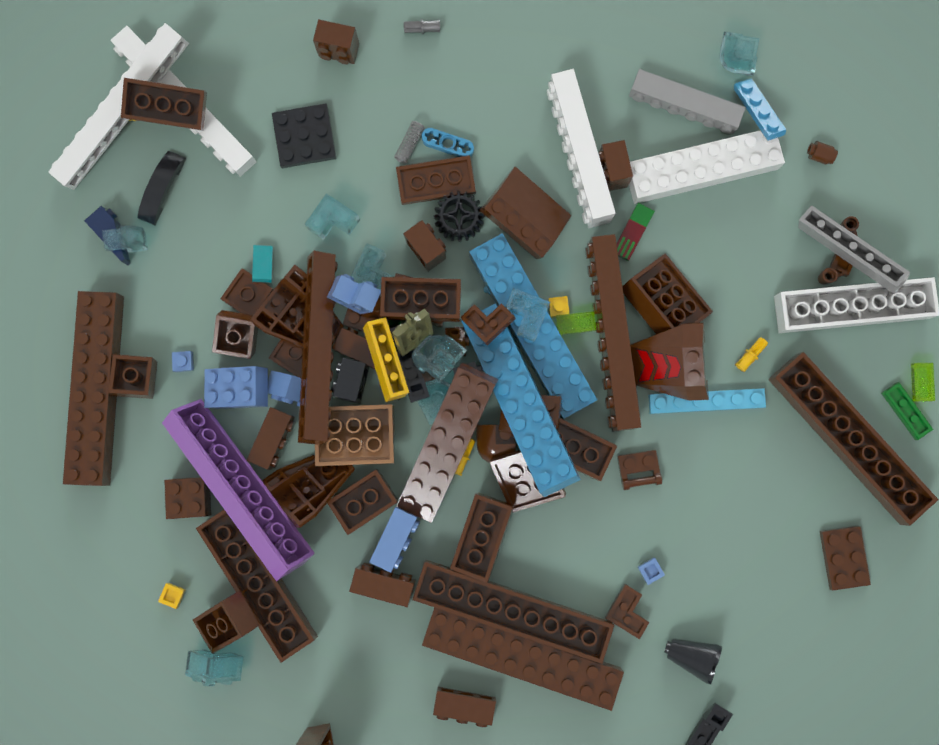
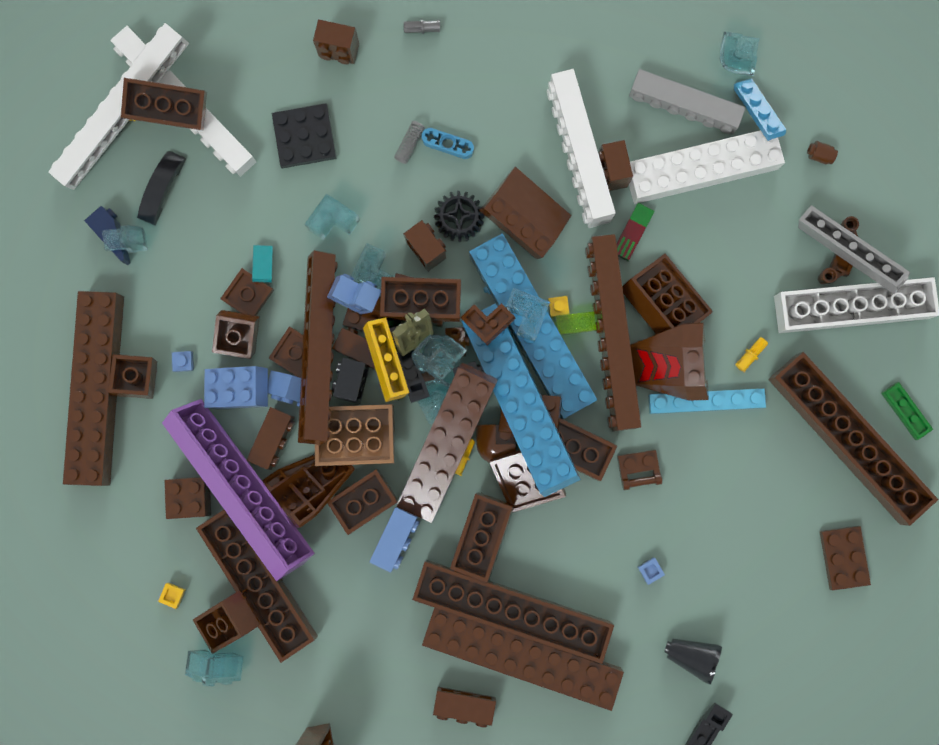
(284, 309): reddish brown wedge -> none
(382, 584): reddish brown brick -> none
(435, 179): reddish brown plate -> none
(622, 612): reddish brown plate -> none
(923, 382): clear neon green plate -> none

